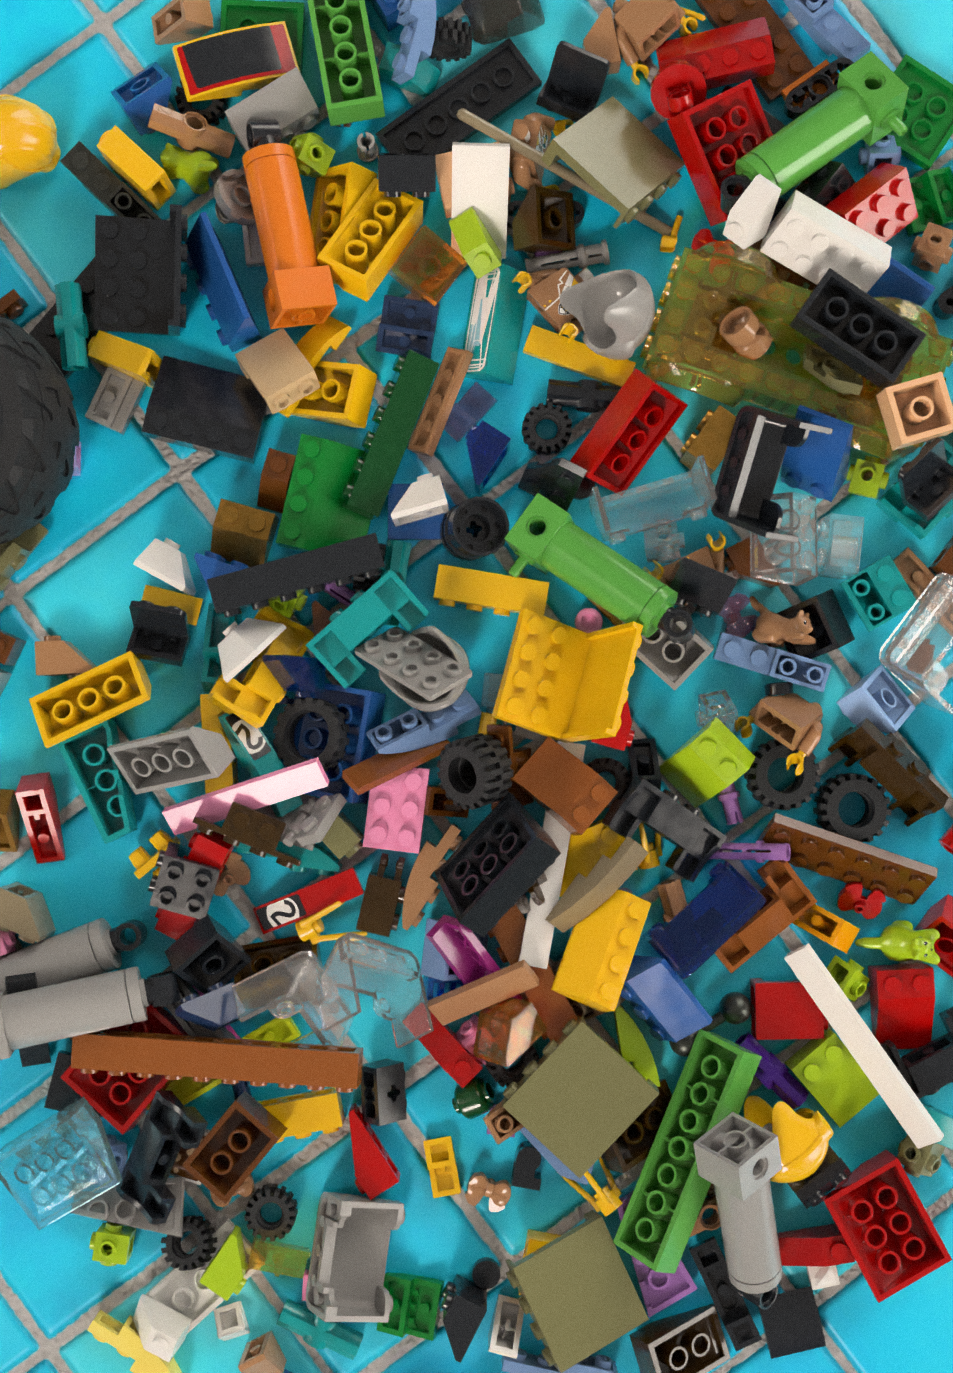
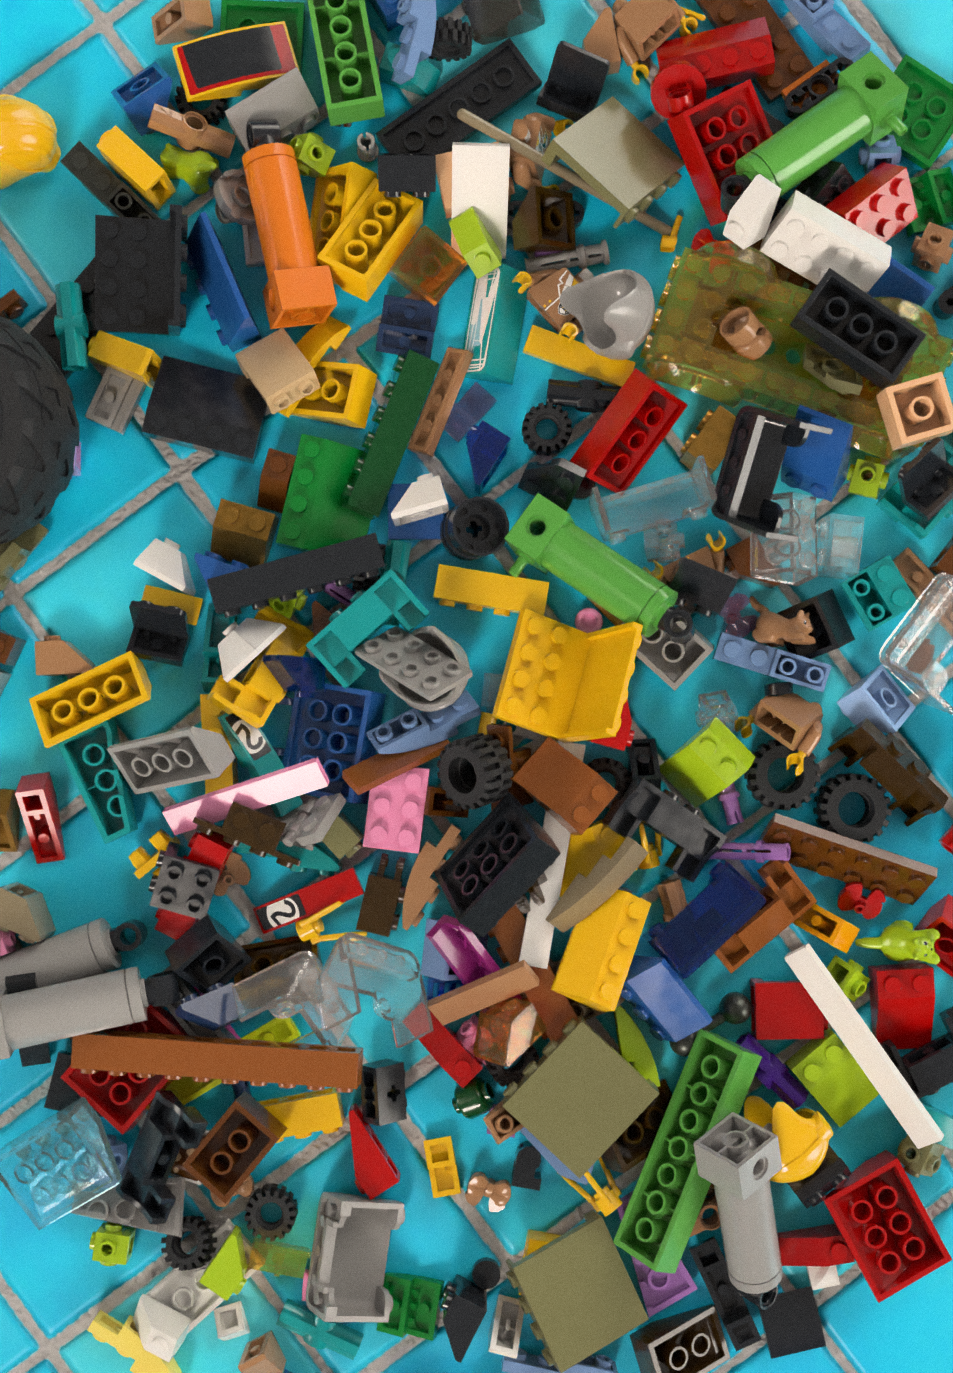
(288, 721): black tyre -> none

